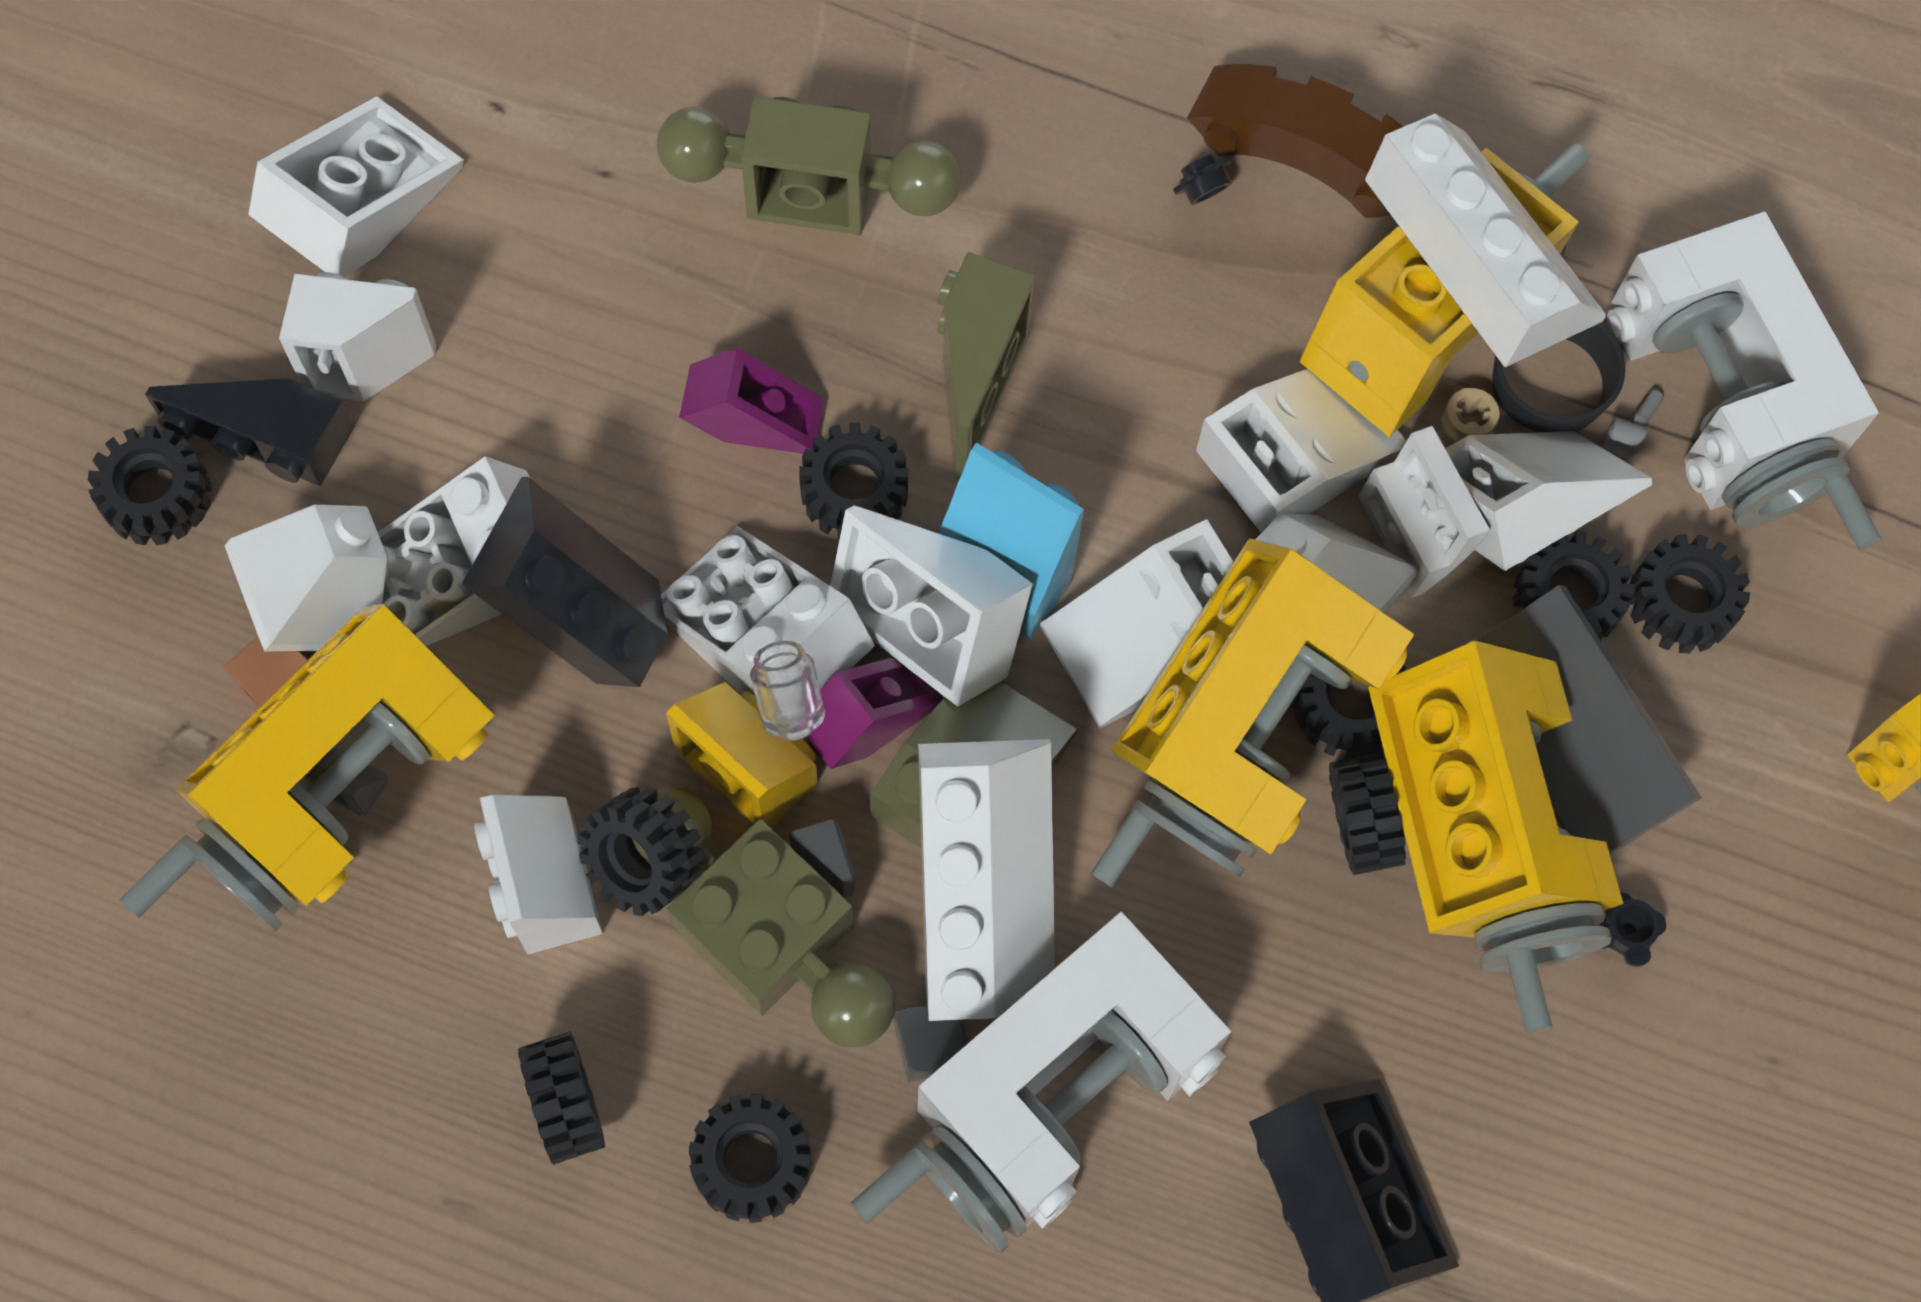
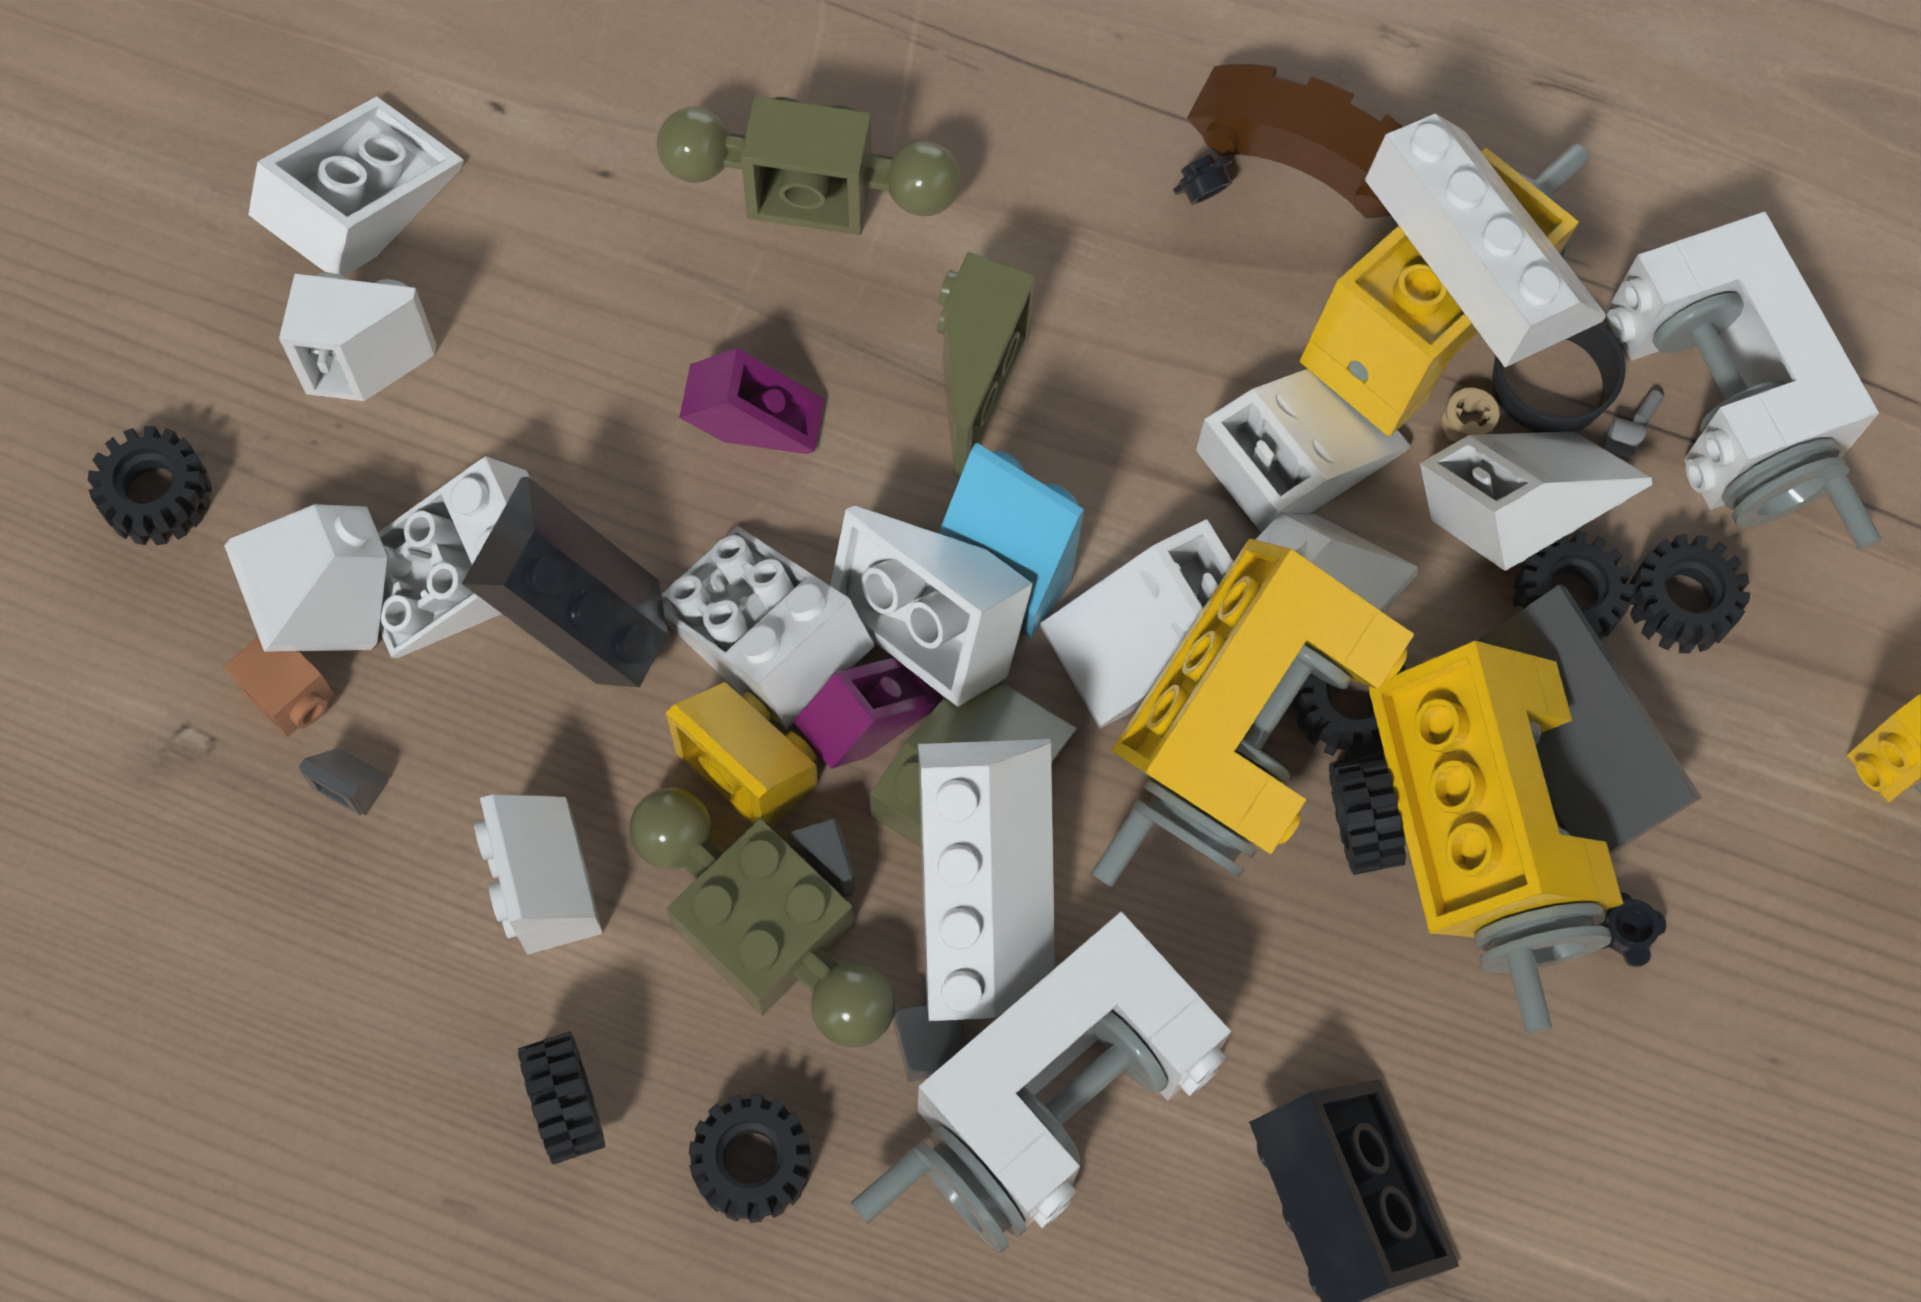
(265, 830): yellow piece -> none
(269, 420): black slope -> none
(662, 837): black tyre -> none
(787, 690): clear brick -> none
(846, 450): black tyre -> none
(1424, 510): white slope -> none

